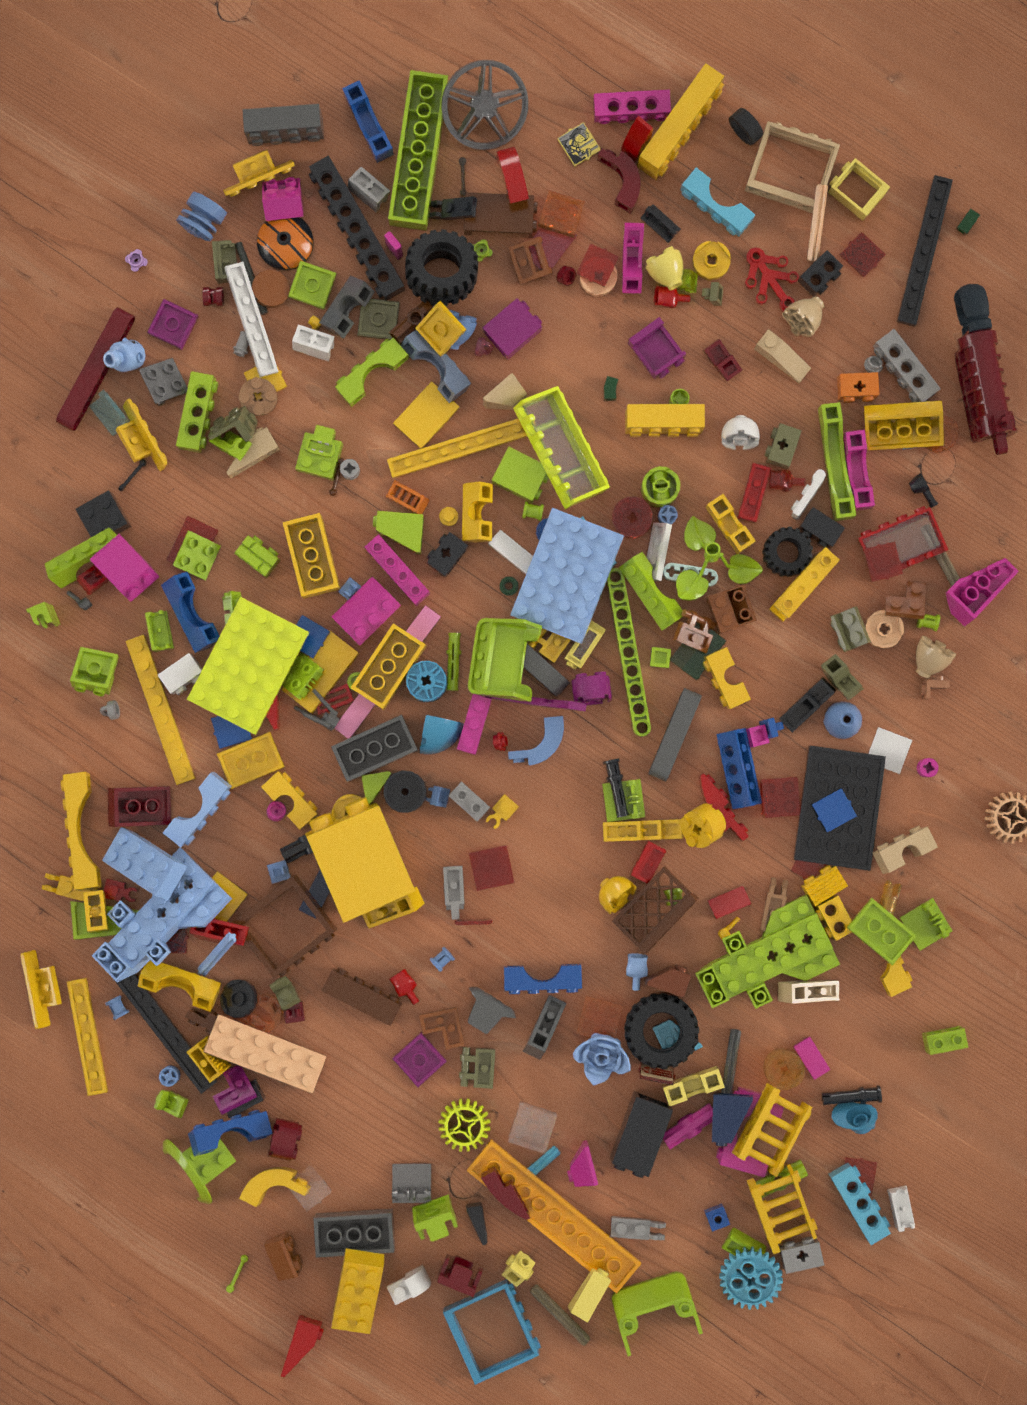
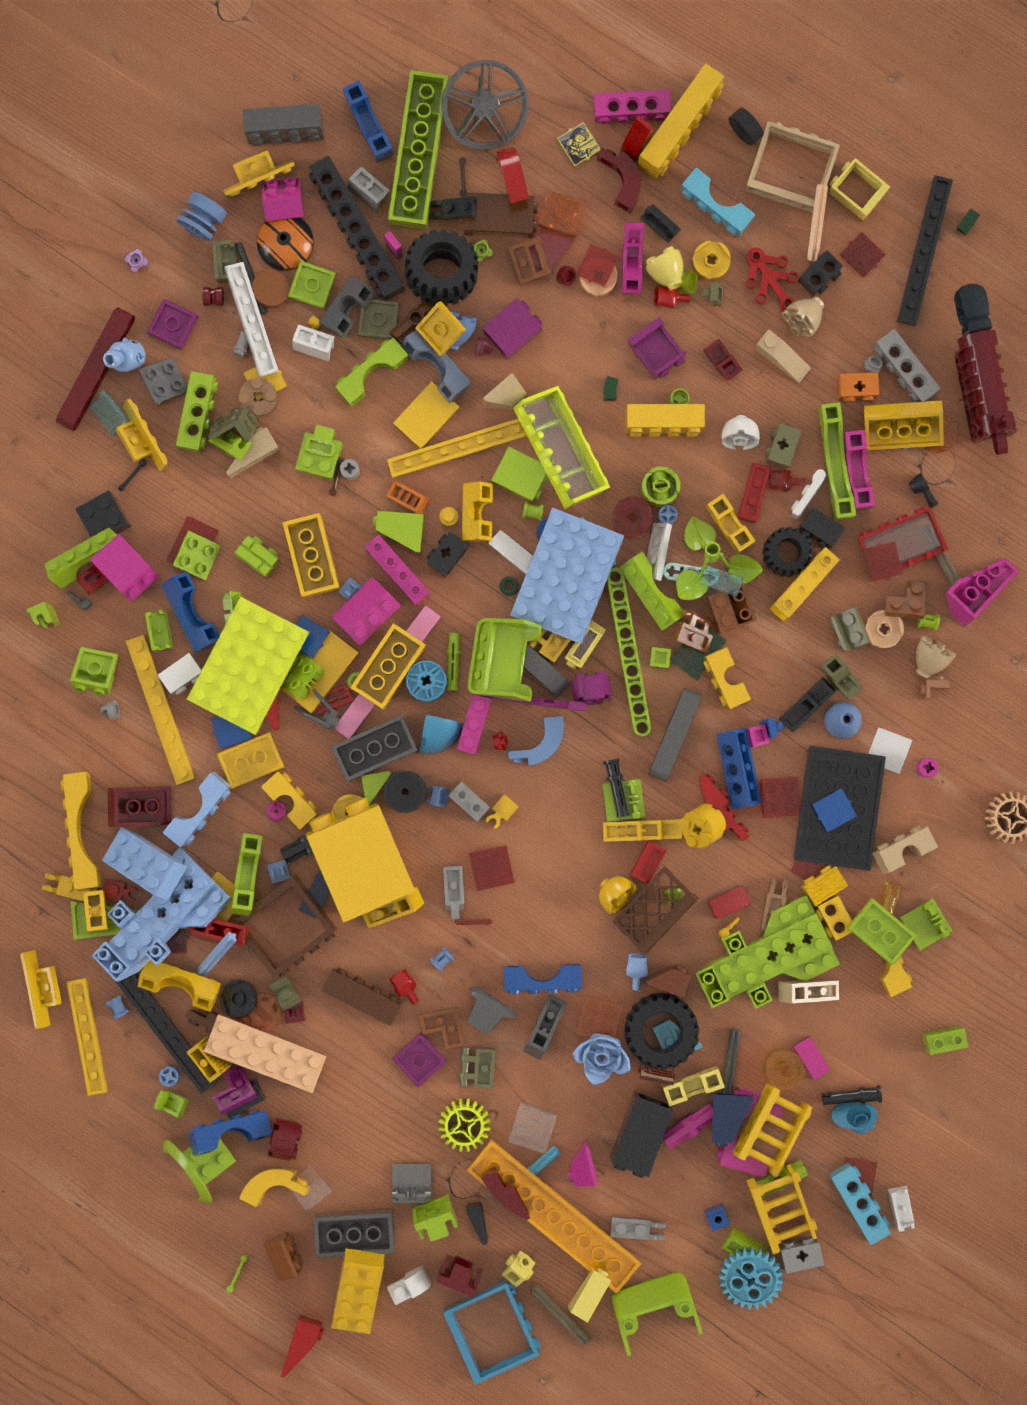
(246, 874): none -> lime arch
(721, 581): none -> clear light blue panel

